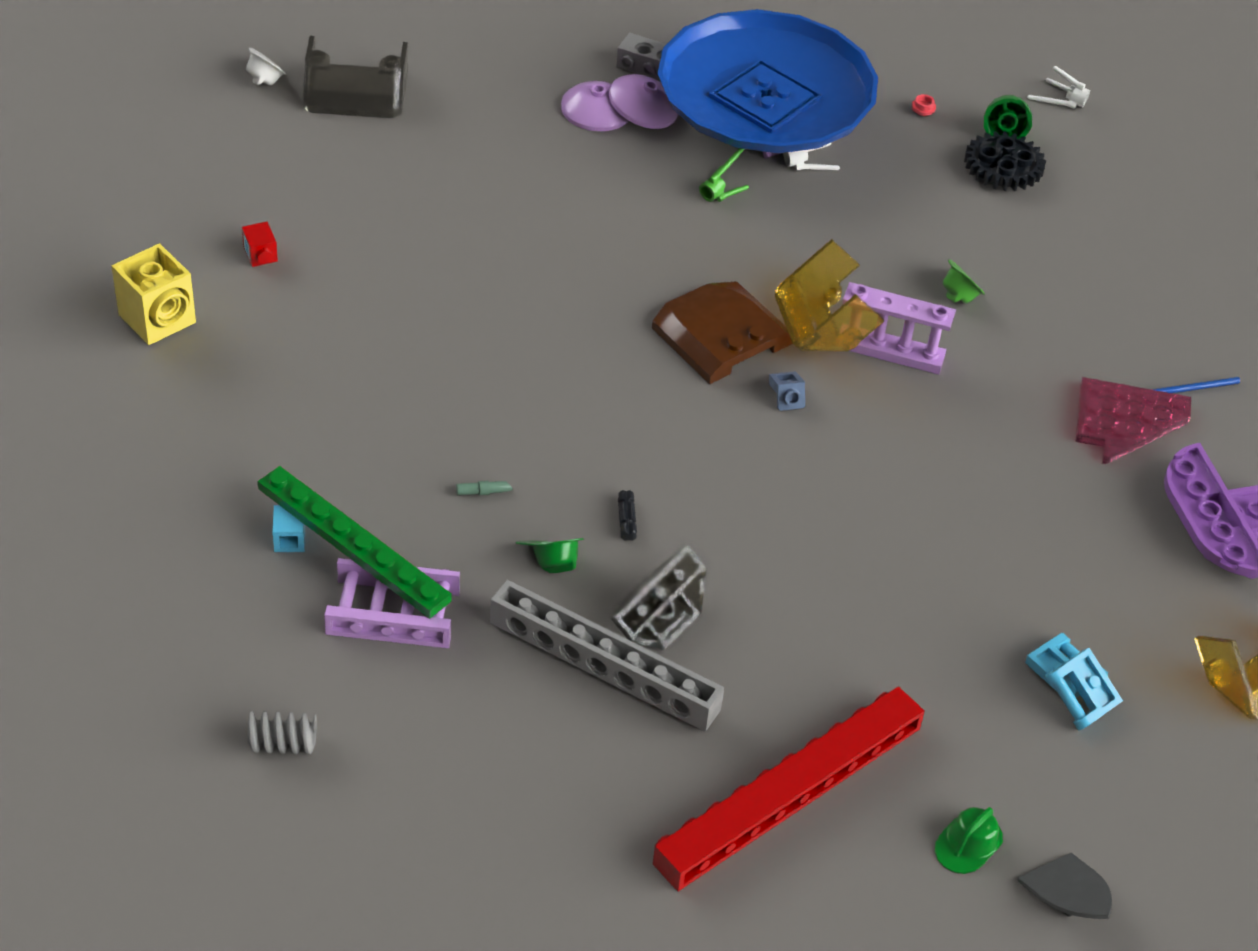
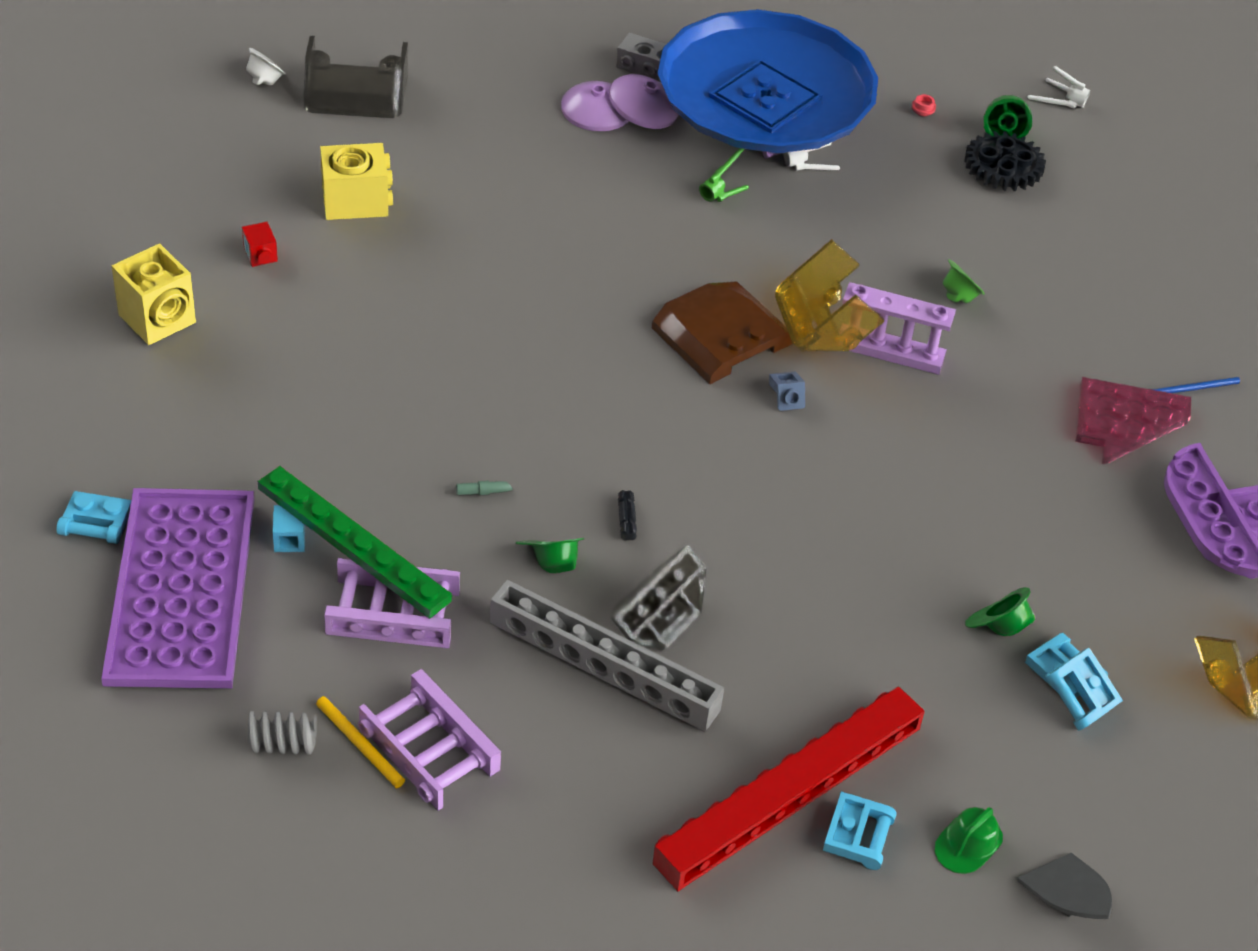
(95, 516): none -> medium azure plate
(180, 589): none -> medium lavender plate
(356, 181): none -> light yellow brick
(360, 742): none -> yellow bar
(441, 713): none -> lavender fence
(848, 827): none -> medium azure plate
(1005, 616): none -> green piece

